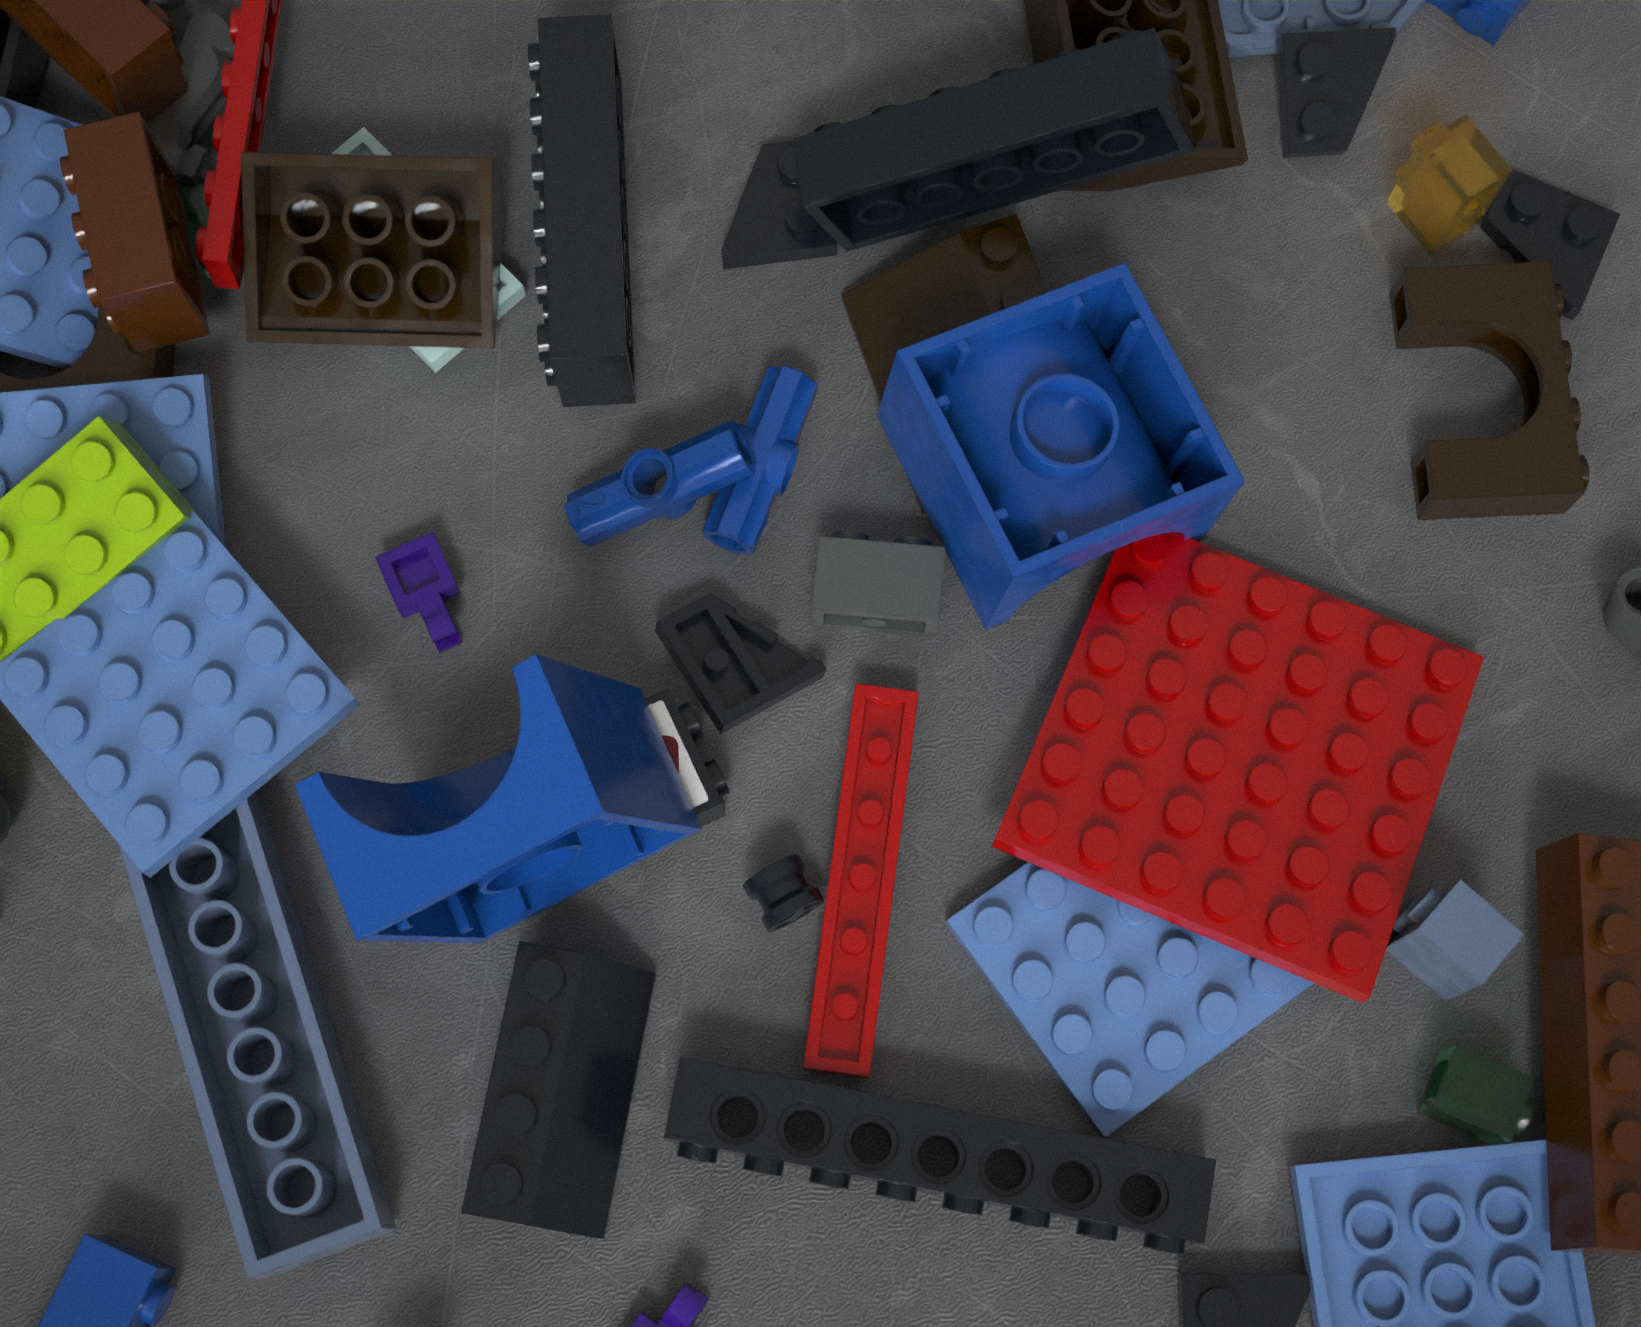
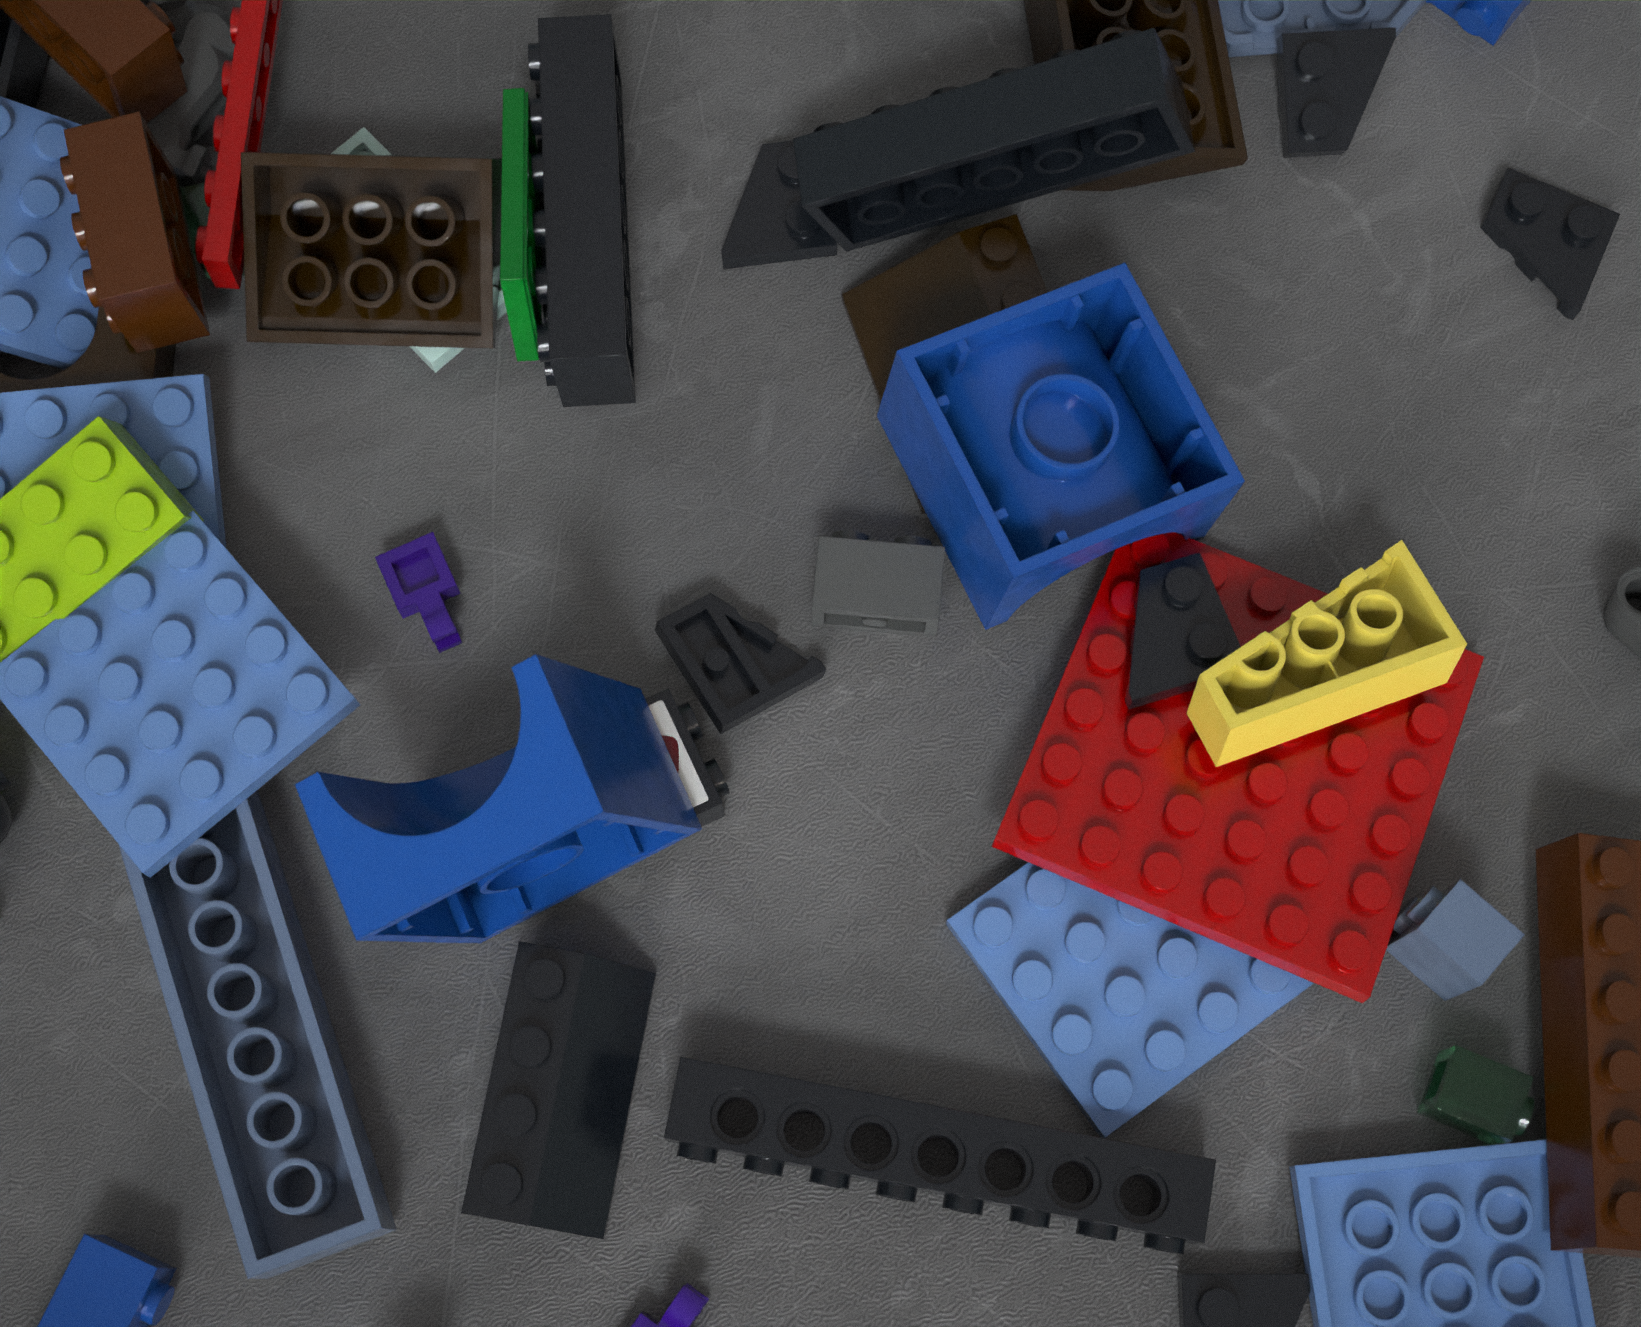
(518, 245): none -> green tile
(692, 471): blue piece -> none
(773, 433): blue piece -> none
(783, 892): black wheel -> none
(861, 882): red plate -> none
(1175, 631): none -> black wing
(1331, 661): none -> light yellow wedge
(1447, 183): clear yellow brick -> none
(1514, 317): dark brown arch -> none

